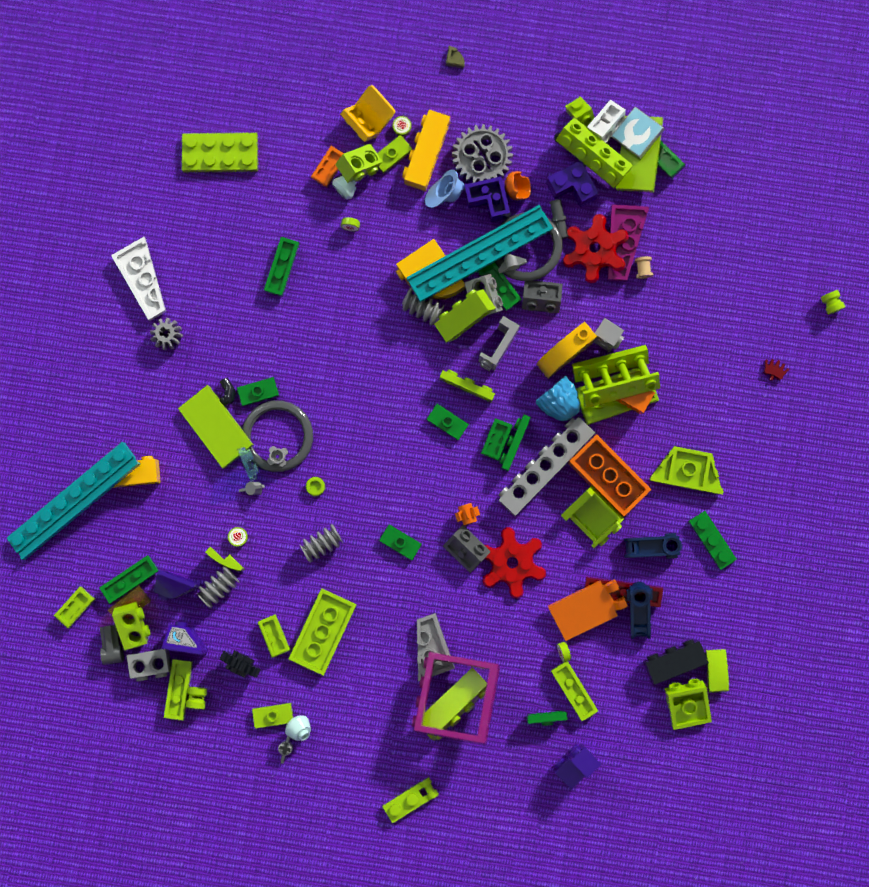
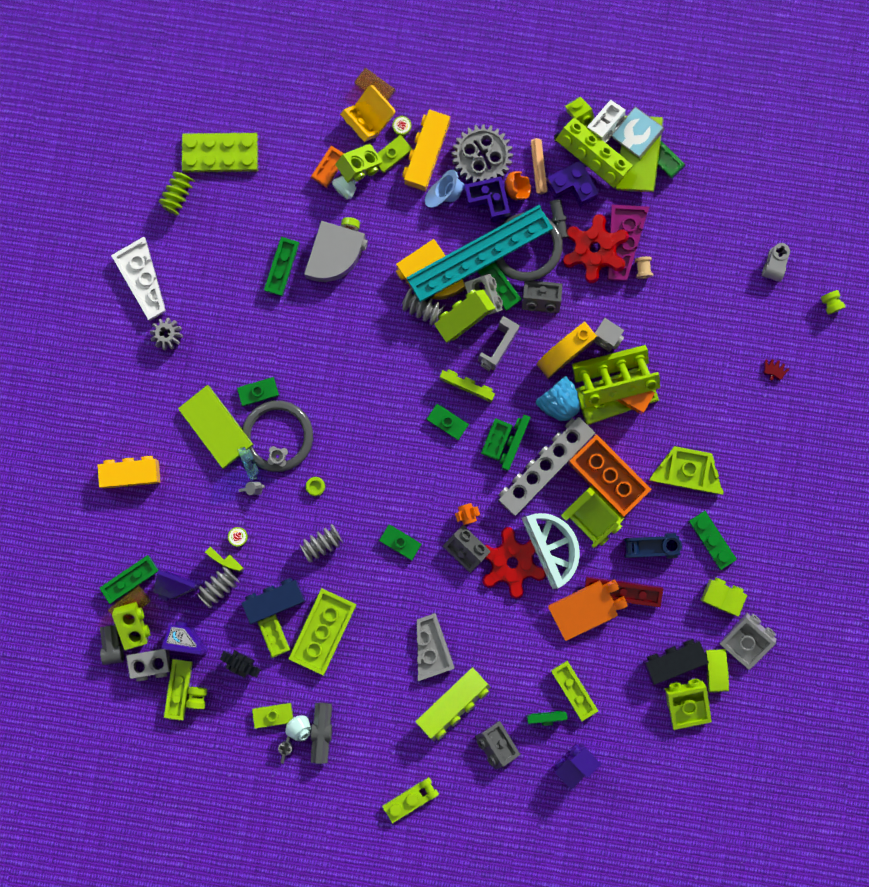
(73, 501): teal plate -> none
(74, 607): lime plate -> none
(175, 192): none -> lime piece
(229, 393): black arm -> none
(273, 600): none -> dark blue brick
(321, 733): none -> dark grey piece
(334, 252): none -> light grey brick
(368, 78): none -> clear yellow plate
(421, 701): magenta window -> none
(454, 58): olive tile -> none
(497, 745): none -> dark grey bracket
(511, 263): light grey piece -> none
(538, 165): none -> light nougat axle
(543, 550): none -> light aqua window
(563, 651): lime tile -> none
(640, 610): dark blue piece -> none
(723, 597): none -> lime brick
(749, 640): none -> light grey plate
(775, 265): none -> light grey piece

